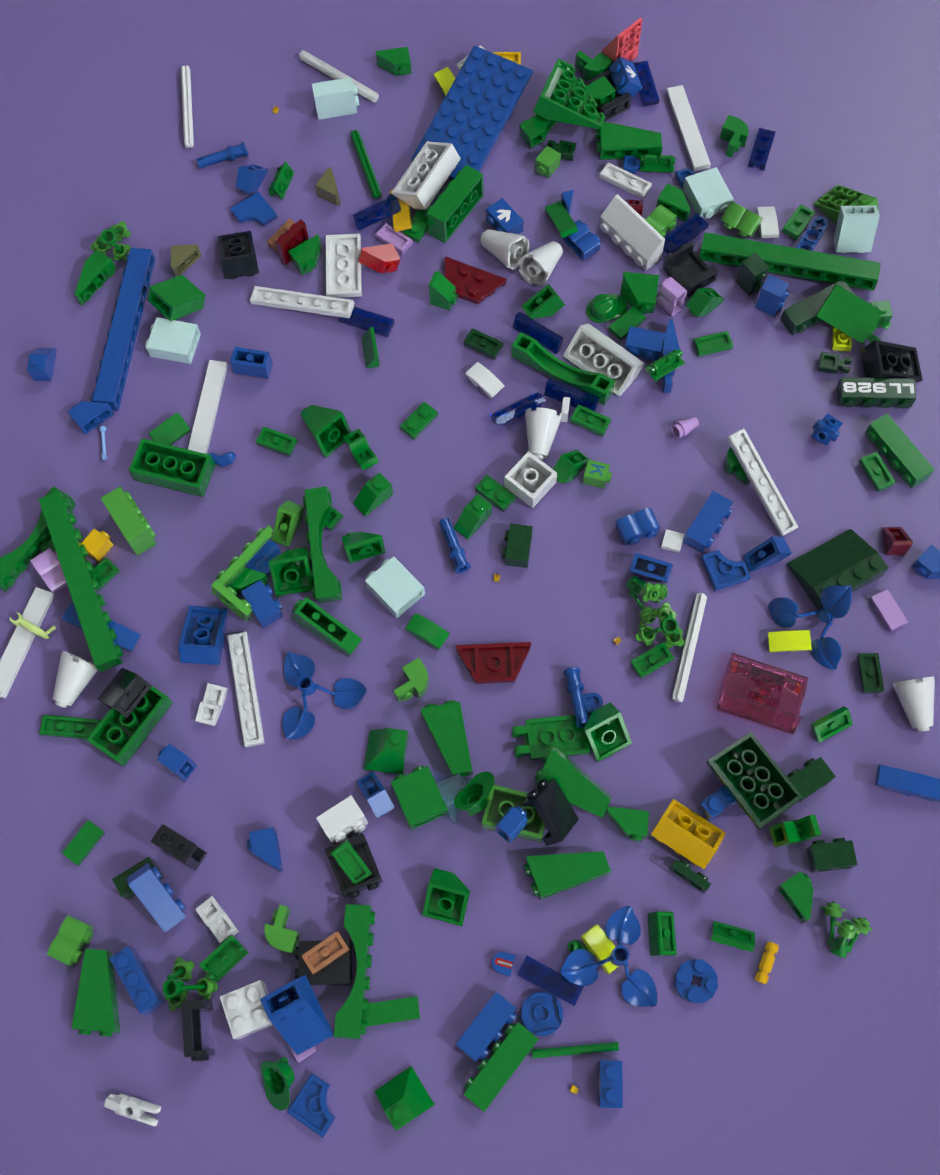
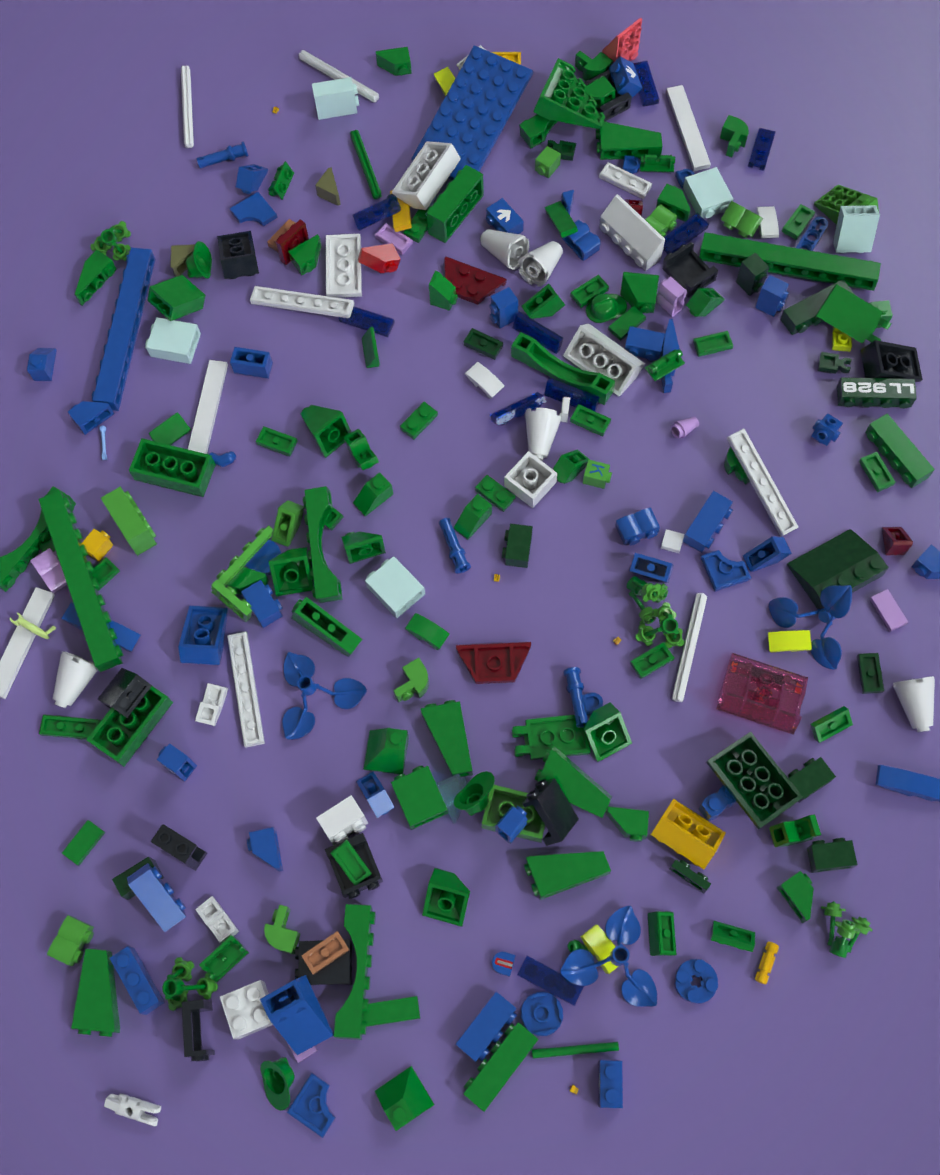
(199, 262): none -> green piece
(503, 307): none -> blue brick
(587, 291): none -> green plate

